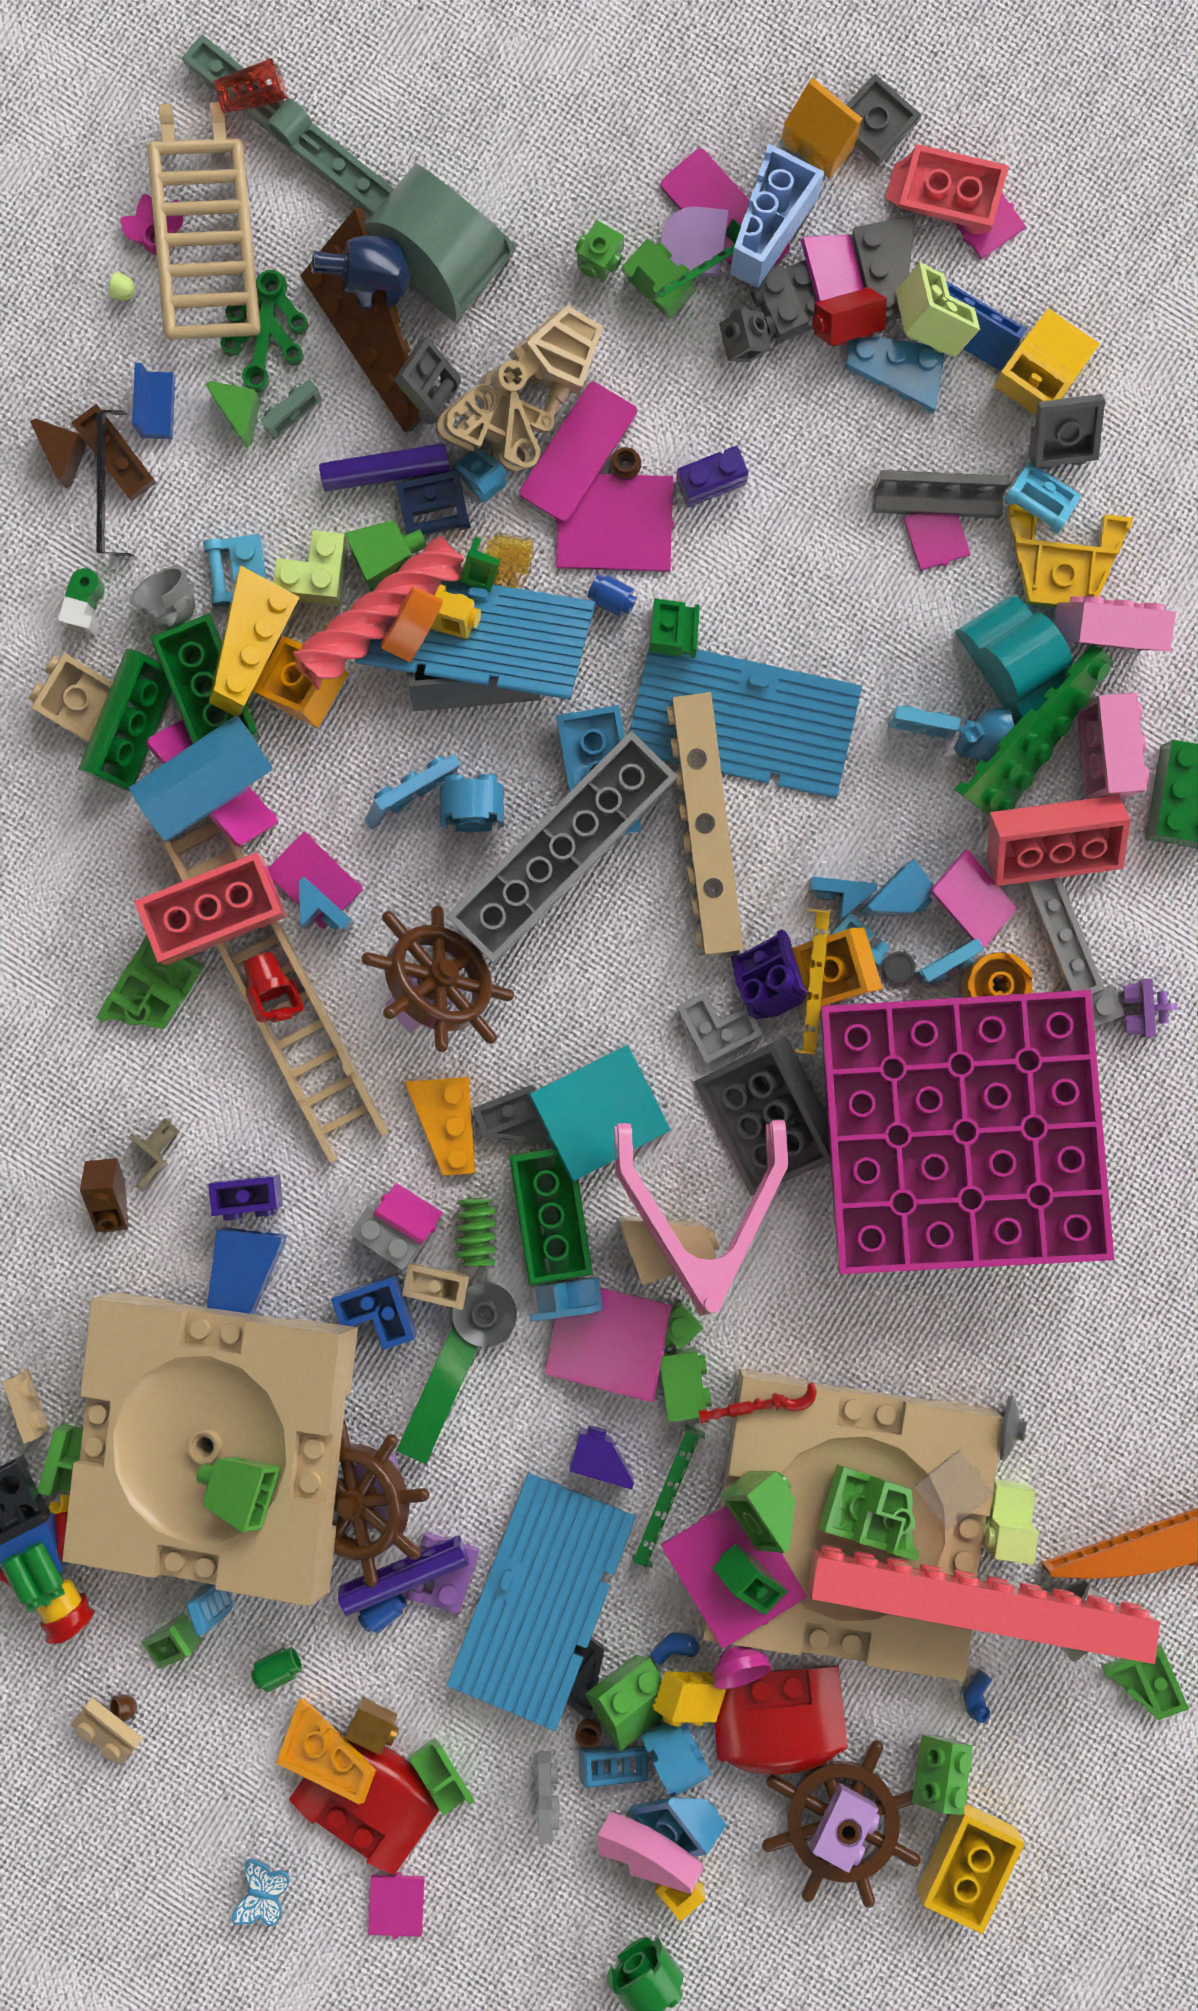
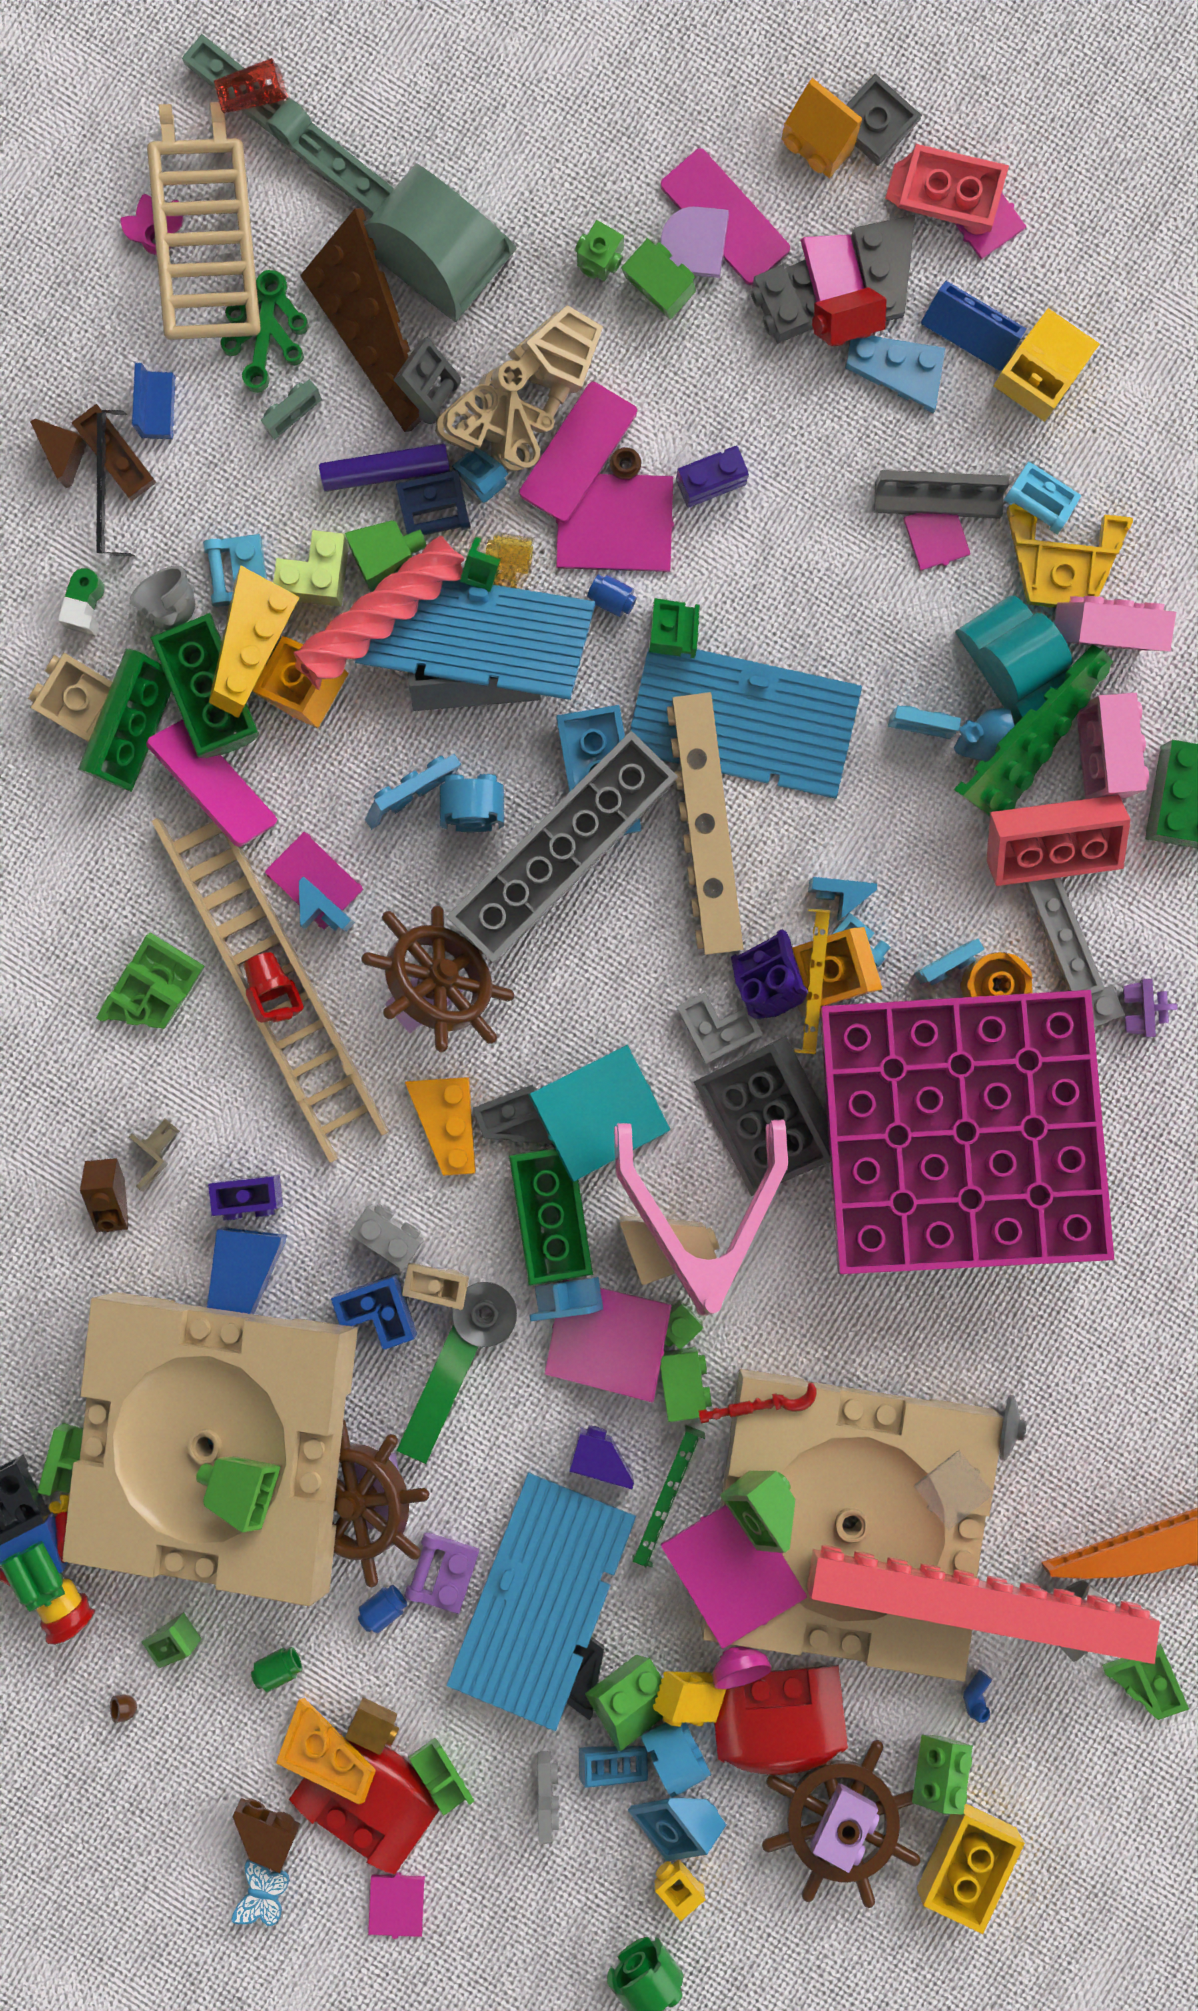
(26, 1406): tan plate -> none
(106, 1732): tan plate -> none
(121, 287): yellowish green hinge -> none
(201, 779): dark azure slope -> none
(208, 1607): dark azure slope -> none
(210, 909): coral brick -> none
(239, 406): bright green slope -> none
(265, 1833): none -> reddish brown slope
(367, 266): dark blue piece -> none
(404, 1575): dark purple brick -> none
(408, 1213): dark pink piece -> none
(412, 623): orange slope -> none
(456, 614): yellow brick -> none
(476, 1231): bright green piece -> none
(586, 1735): reddish brown hinge -> none
(646, 284): green piece -> none
(648, 1853): bright pink slope -> none
(675, 1643): blue arm -> none
(745, 335): dark grey brick -> none
(749, 1579): green slope -> none
(776, 209): light blue wedge -> none
(870, 1512): bright green slope -> none
(898, 967): dark grey piece -> none
(901, 893): dark azure slope -> none
(933, 314): yellowish green brick -> none
(973, 898): dark pink piece -> none
(1009, 1527): yellowish green brick -> none
(1067, 431): dark grey plate -> none

